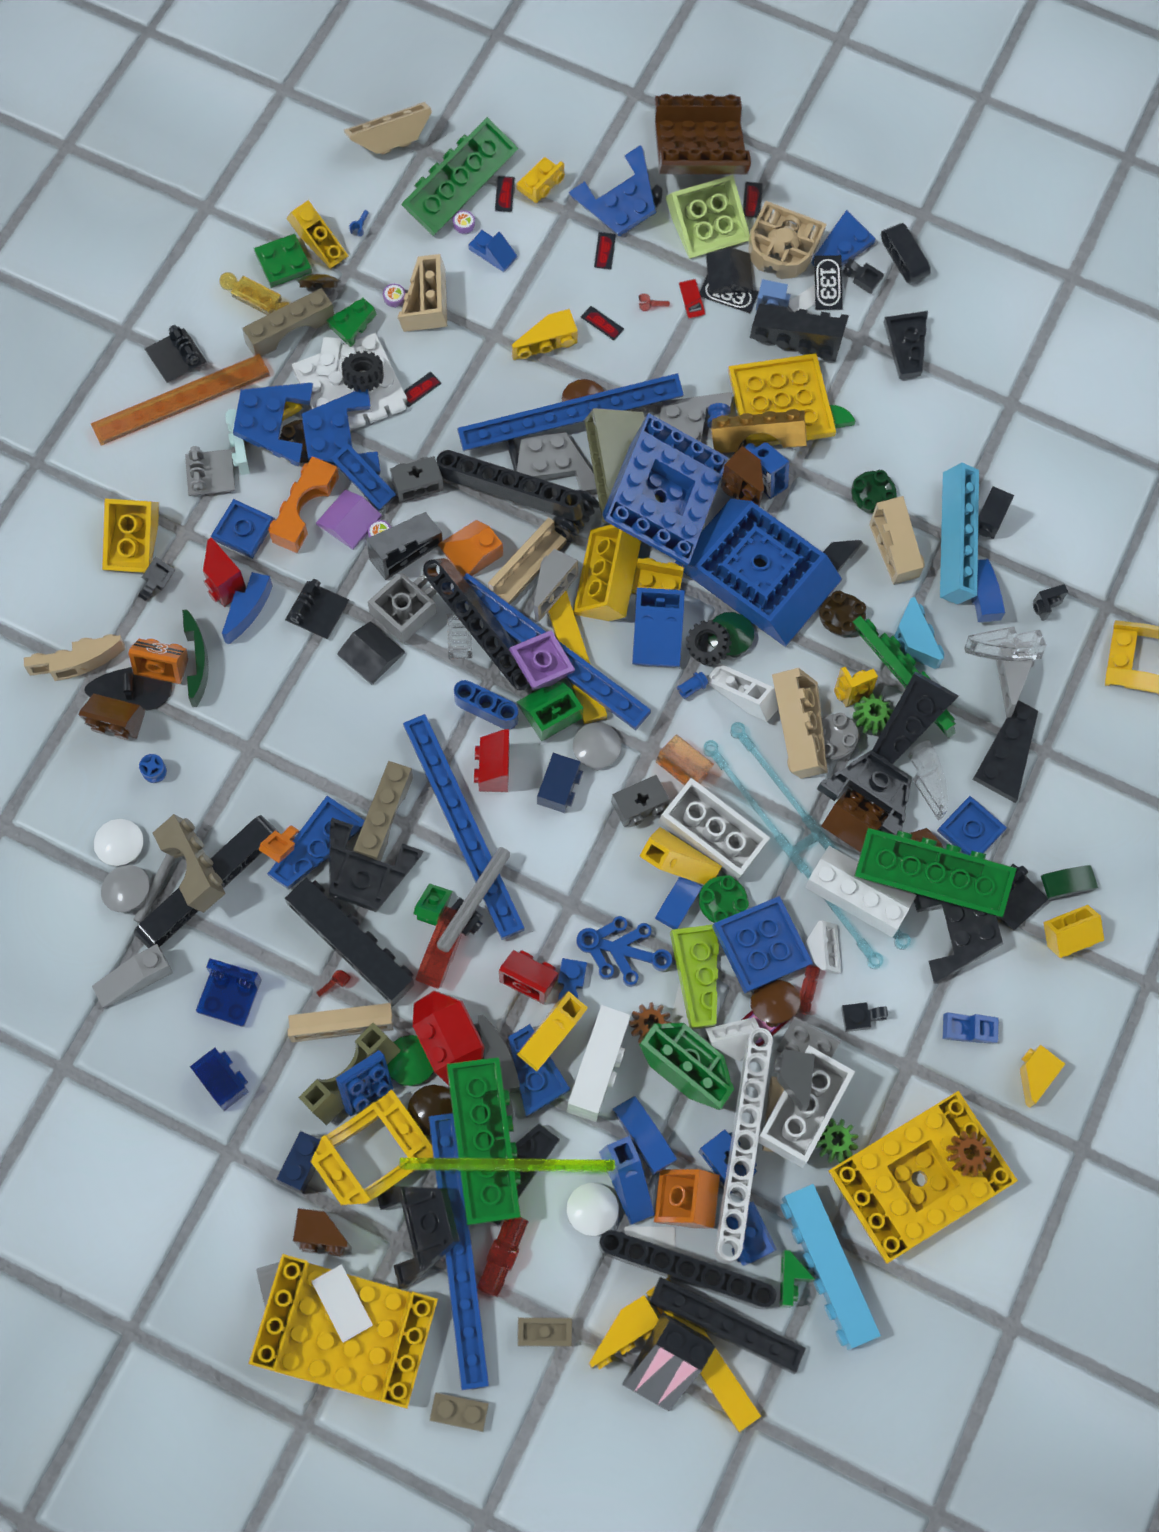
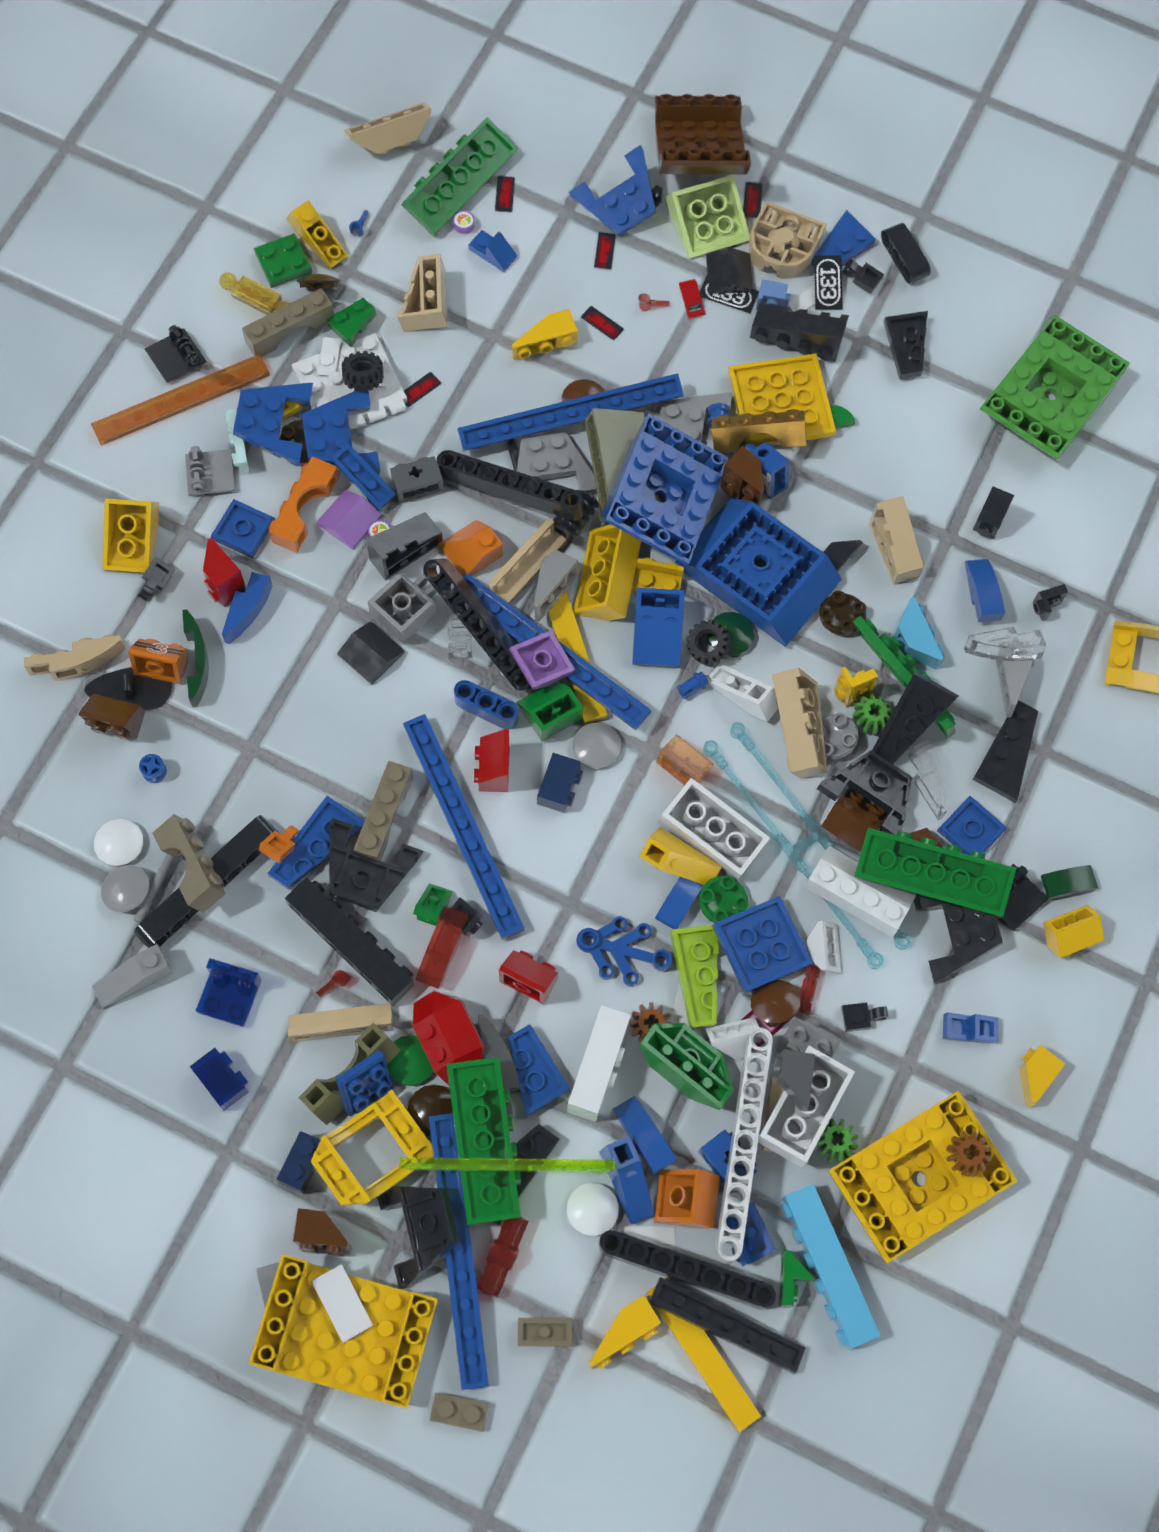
(317, 609): black hinge -> none
(394, 295): tile -> none
(473, 899): light grey axle -> none
(541, 179): yellow bracket -> none
(552, 1030): yellow slope -> none
(571, 976): blue plate -> none
(646, 791): dark grey brick -> none
(668, 1362): slope -> none
(871, 489): dark green dish -> none
(959, 533): medium azure brick -> none
(1070, 368): none -> bright green slope

